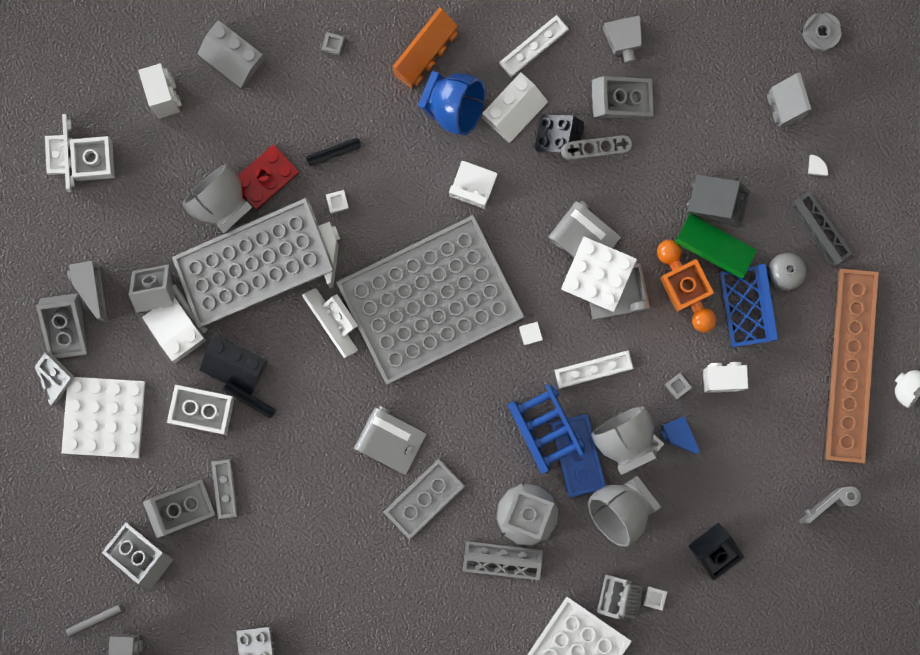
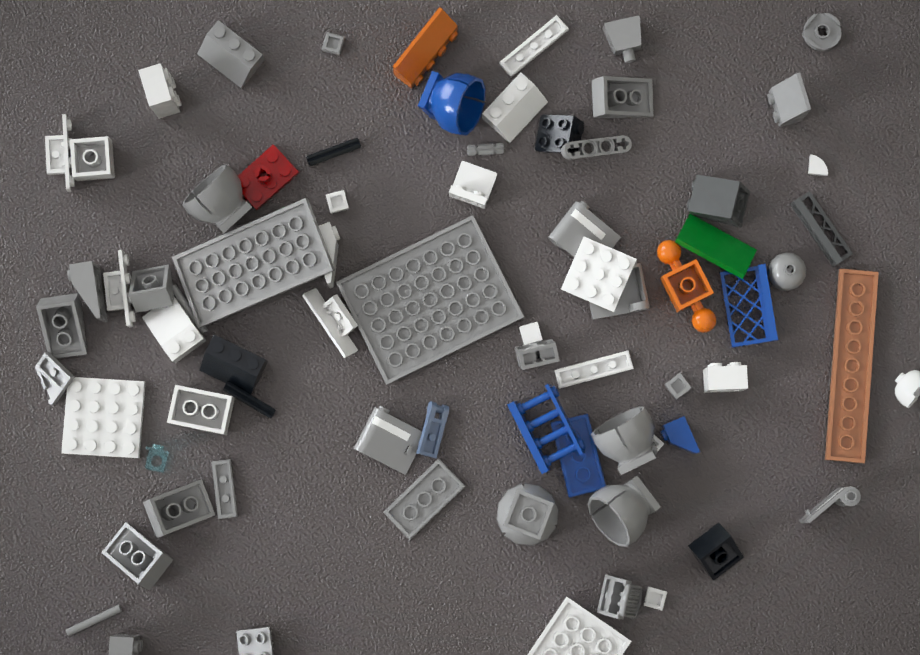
(117, 289): none -> white bracket
(156, 450): none -> clear light blue bracket
(433, 430): none -> sand blue plate
(485, 149): none -> light grey axle
(503, 557): light grey fence -> none
(537, 354): none -> light grey brick

